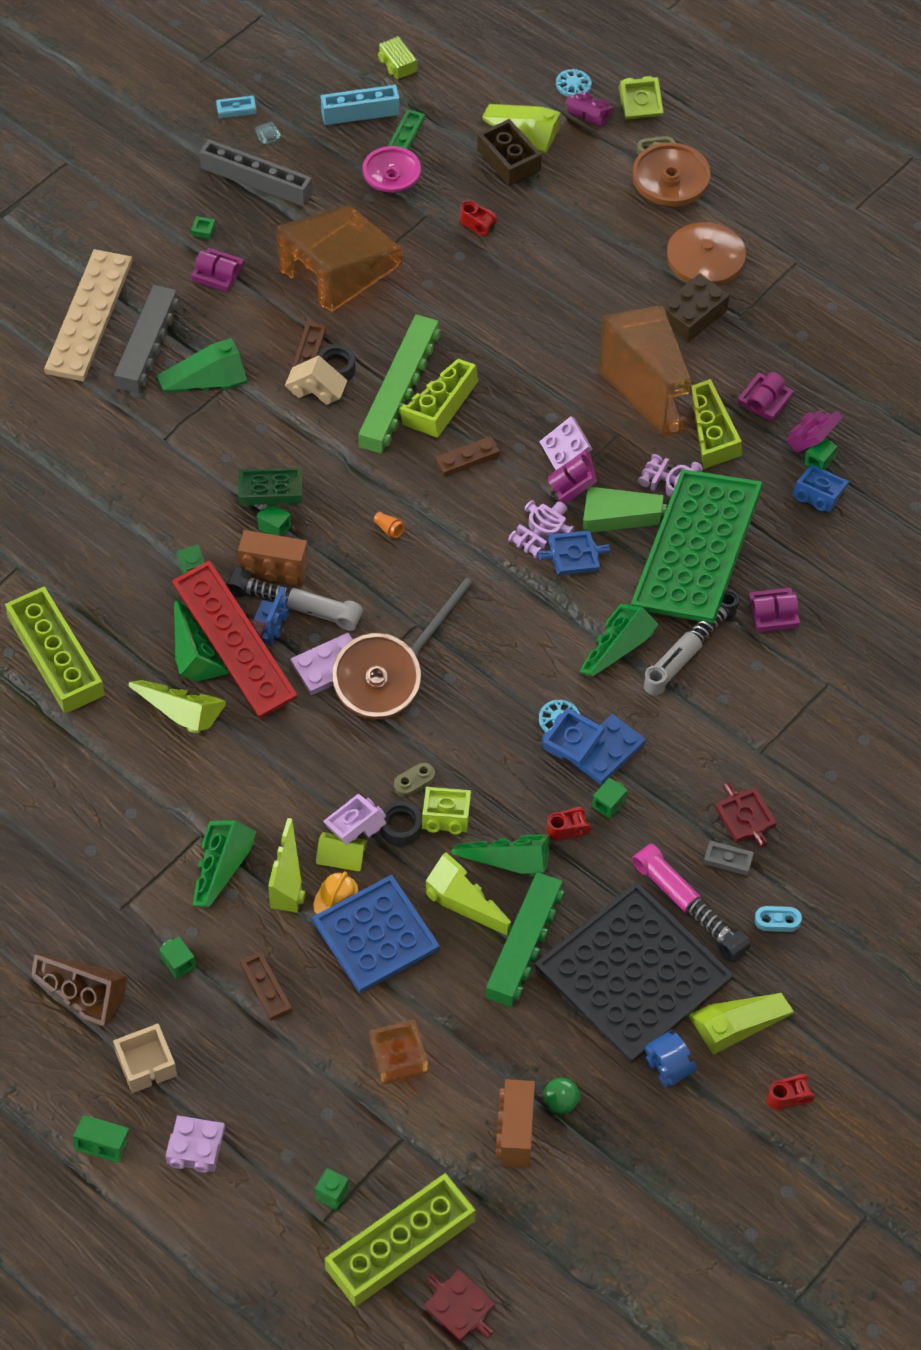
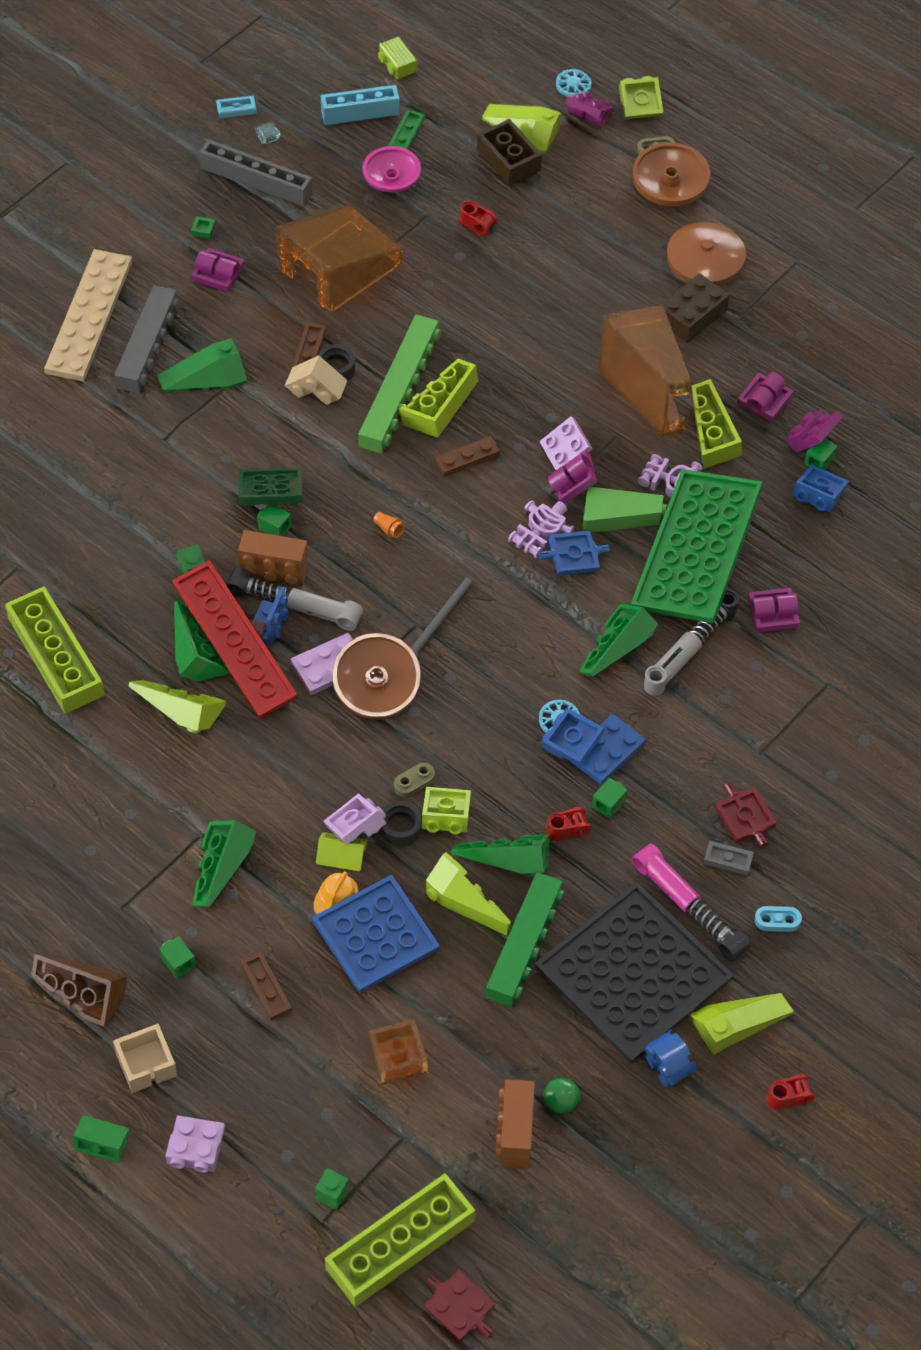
(285, 879): lime wedge -> none

